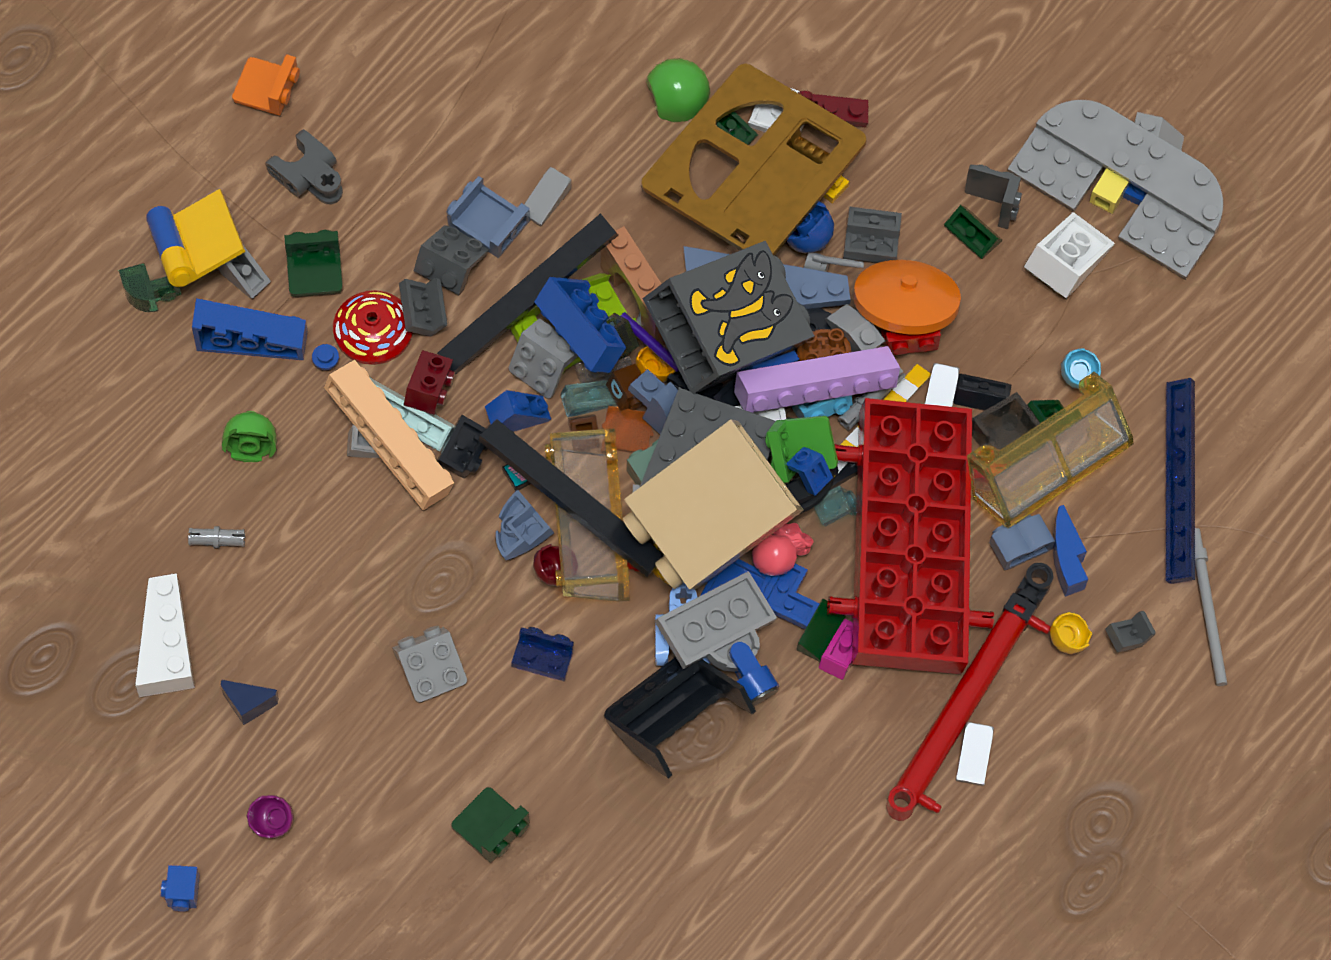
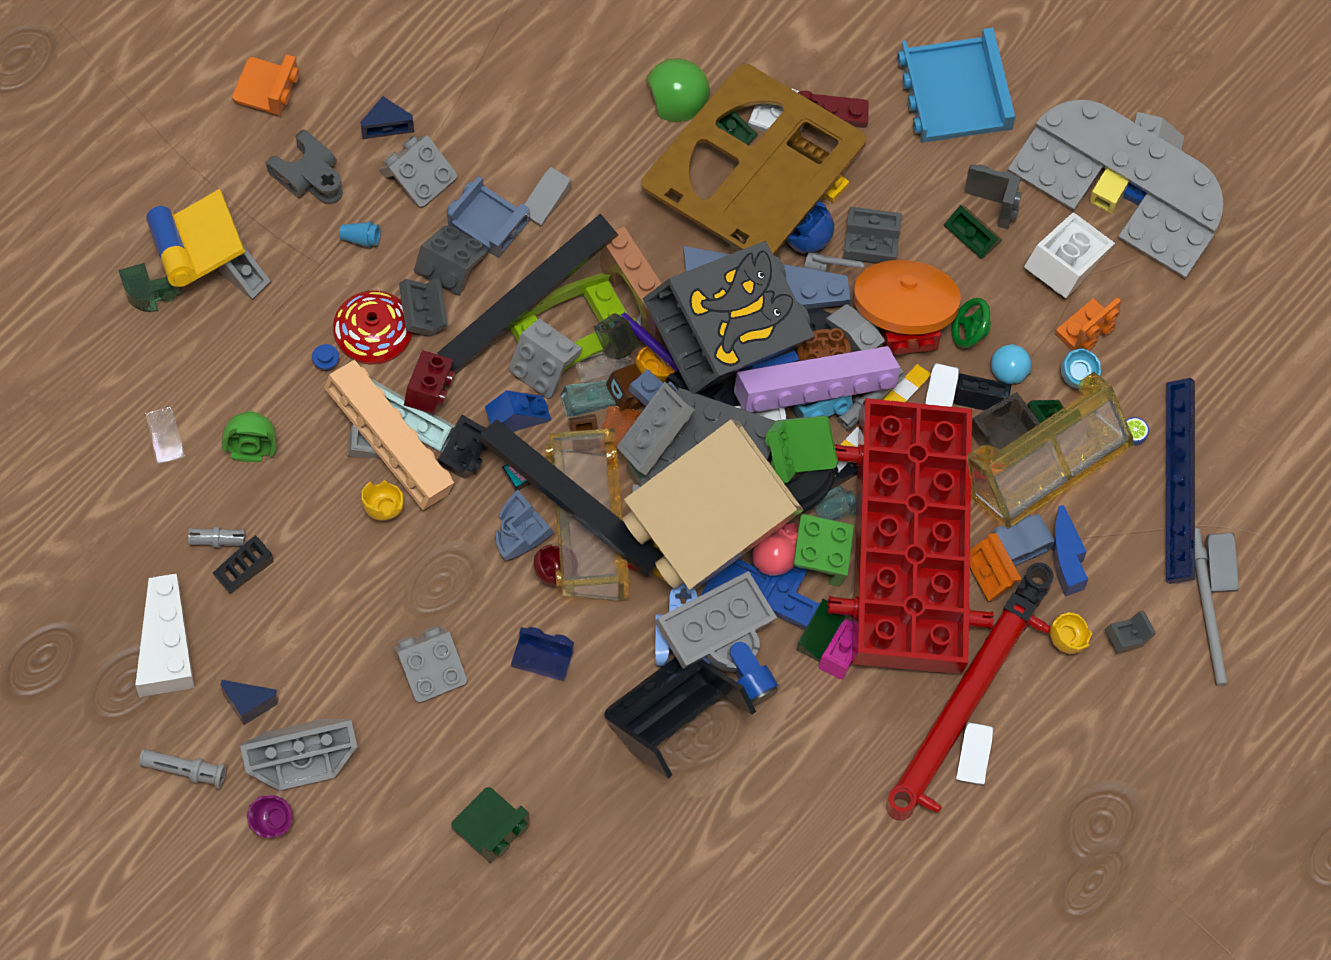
(165, 435): none -> clear slope
(181, 887): blue brick -> none
(196, 770): none -> light grey pin
(237, 558): none -> black slope
(247, 331): blue wedge -> none
(300, 753): none -> light grey wedge
(313, 263): dark green bracket -> none
(361, 233): none -> dark azure cone
(382, 500): none -> yellow hair
(386, 120): none -> dark blue slope
(419, 169): none -> light grey bracket
(581, 322): blue wedge -> none
(655, 428): none -> light grey plate
(811, 469): blue bracket -> none
(824, 547): none -> bright green bracket
(957, 88): none -> dark azure panel
(976, 325): none -> green piece
(993, 567): none -> orange plate
(1011, 364): none -> medium azure hair
(1088, 324): none -> orange bracket
(1138, 429): none -> tile
(1222, 562): none -> slope

